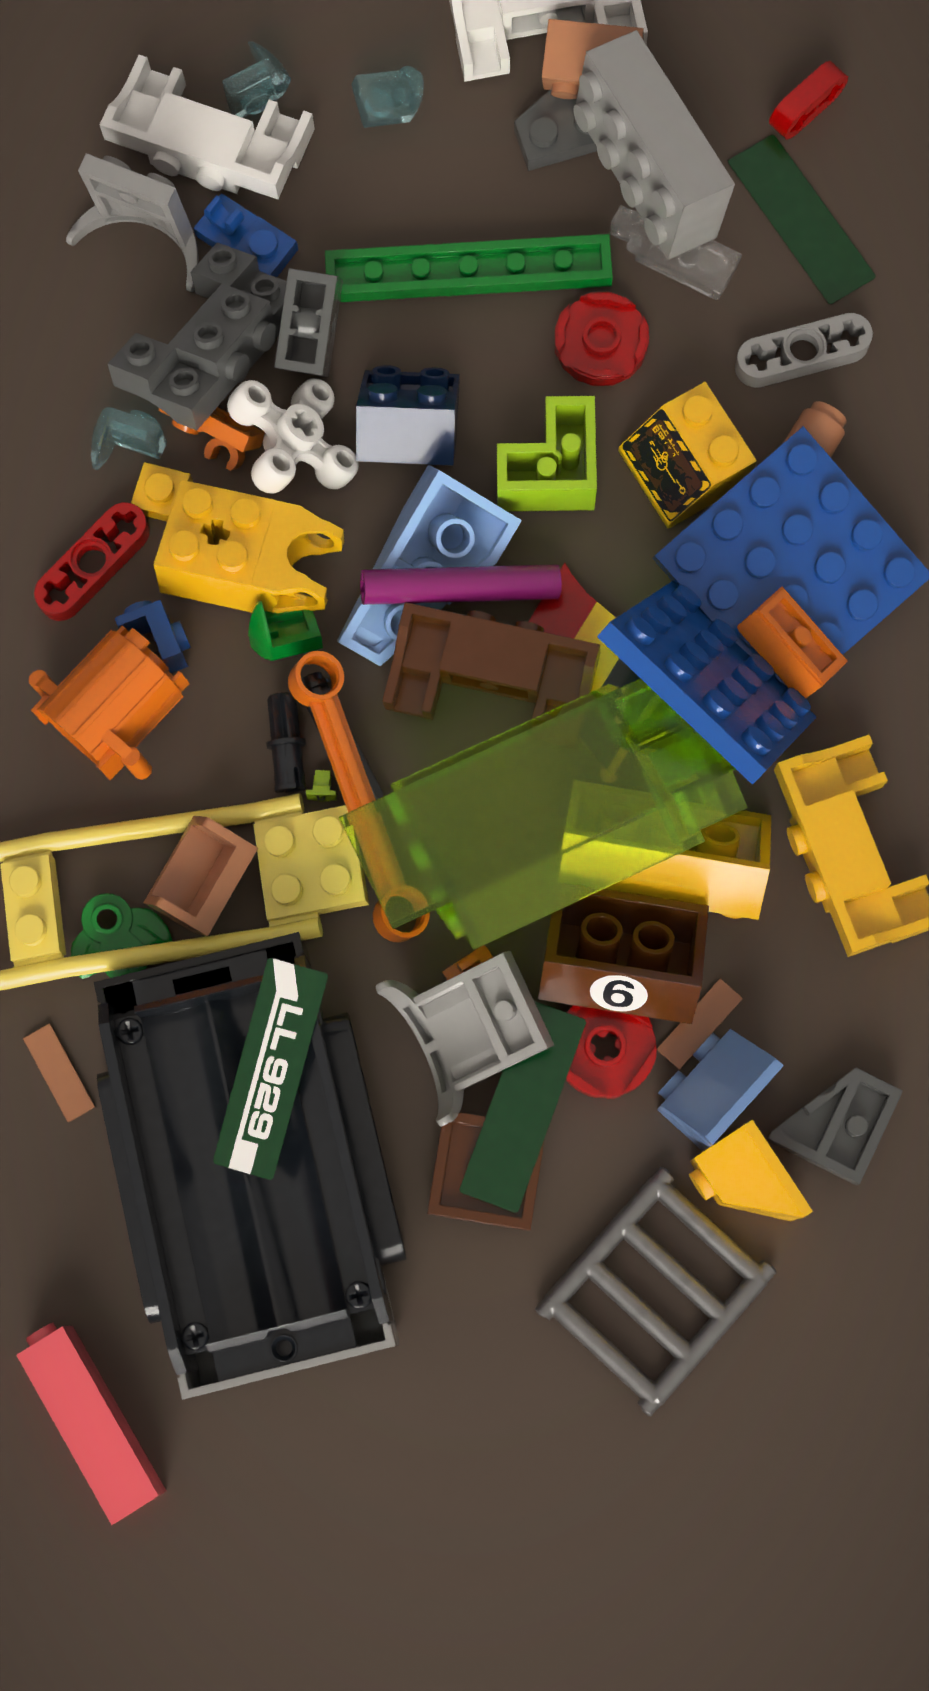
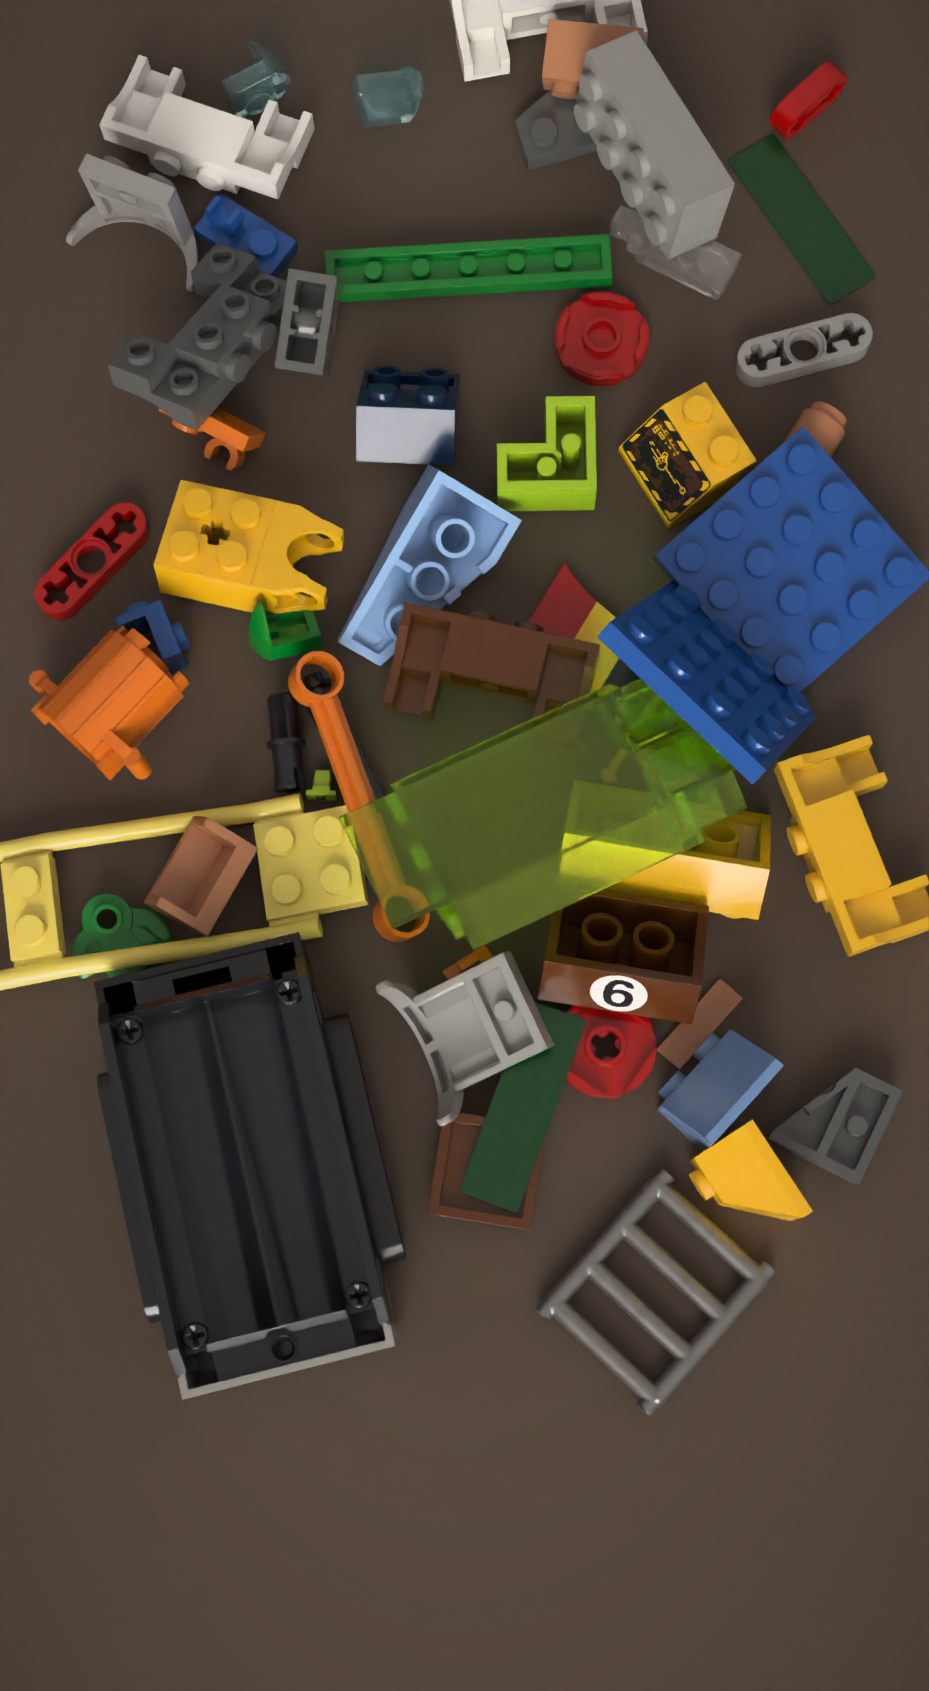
(59, 1072): nougat window -> none
(90, 1421): coral brick -> none
(132, 431): clear light blue plate -> none
(157, 490): yellow plate -> none
(270, 1068): dark green sticker -> none
(292, 435): white gear -> none
(460, 584): magenta piece -> none
(792, 643): orange slope -> none

